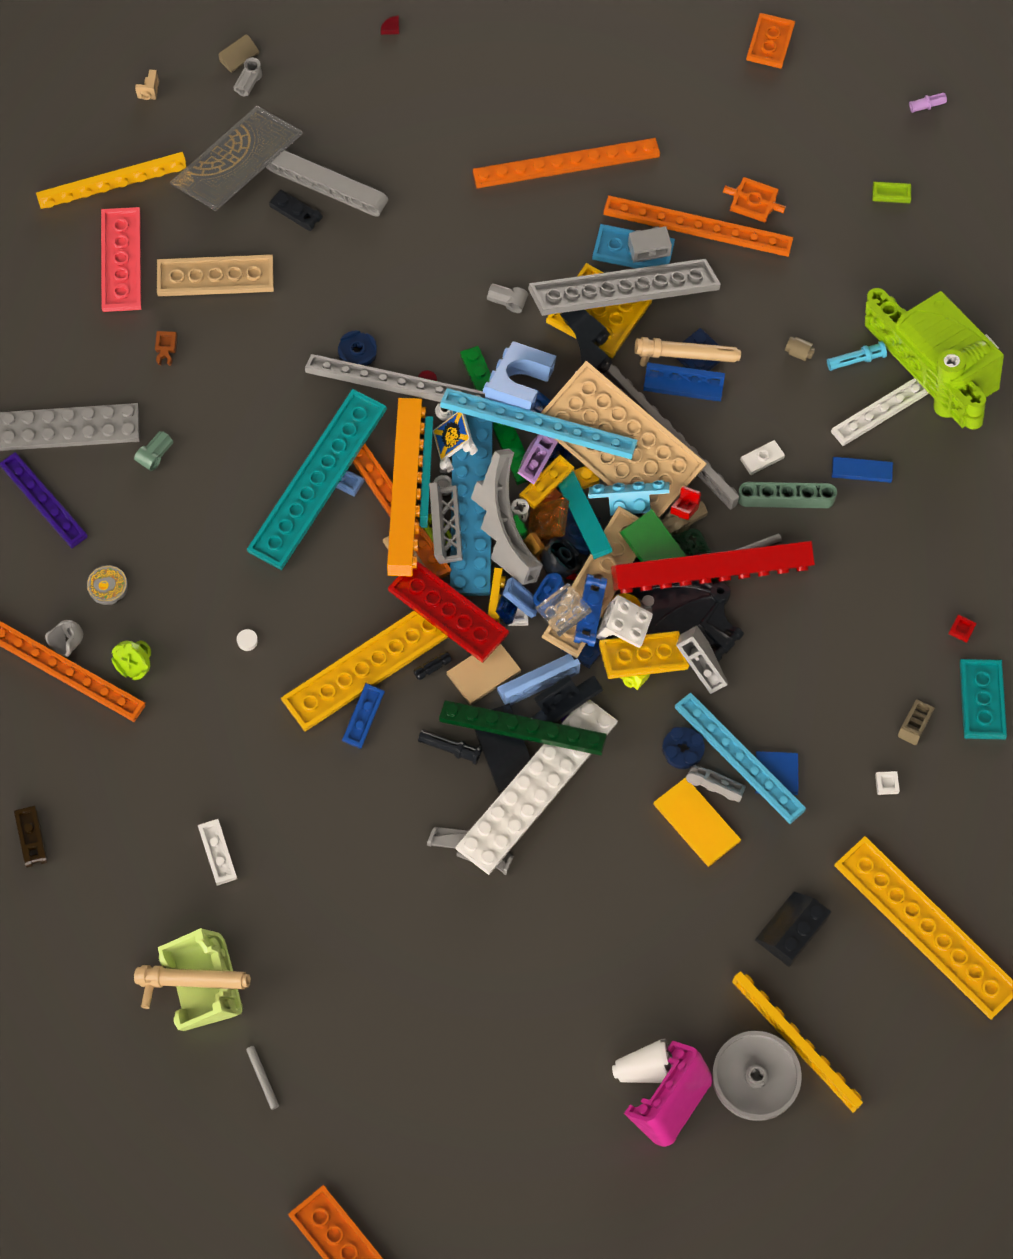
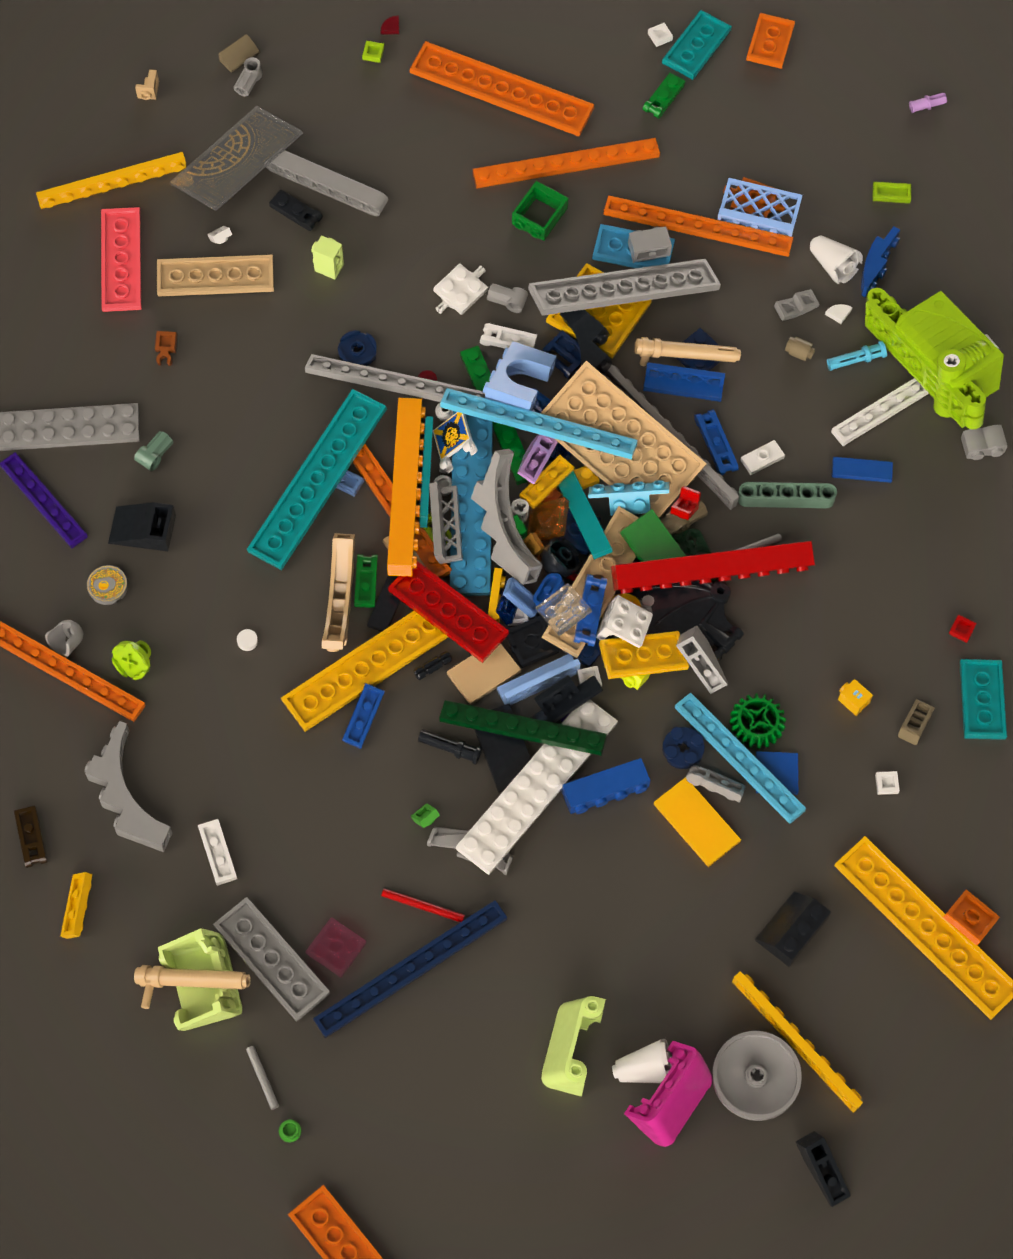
(76, 905): none -> yellow plate
(108, 772): none -> light grey arch
(143, 526): none -> black slope
(220, 235): none -> white plate
(271, 959): none -> light grey plate
(290, 1131): none -> bright green plate
(327, 257): none -> yellowish green brick
(336, 947): none -> clear pink plate
(339, 601): none -> tan arch
(366, 581): none -> green plate
(373, 51): none -> lime plate
(384, 608): none -> black tile
(409, 969): none -> dark blue plate
(422, 905): none -> red bar
(425, 815): none -> bright green plate
(460, 289): none -> white plate
(502, 88): none -> orange plate
(506, 336): none -> white plate
(527, 642): none -> black plate
(547, 196): none -> green window
(559, 1069): none -> yellowish green windscreen
(568, 349): none -> dark blue plate
(586, 673): none -> white plate
(606, 786): none -> blue brick
(660, 34): none -> white plate
(664, 95): none -> green plate
(696, 44): none -> teal tile
(716, 442): none -> blue plate
(745, 710): none -> green gear
(752, 220): none -> light blue fence
(798, 305): none -> light grey slope
(823, 1167): none -> black slope
(836, 258): none -> white cone
(839, 312): none -> white tile
(854, 696): none -> yellow brick
(877, 260): none -> blue slope
(971, 917): none -> orange plate
(984, 442): none -> light grey brick

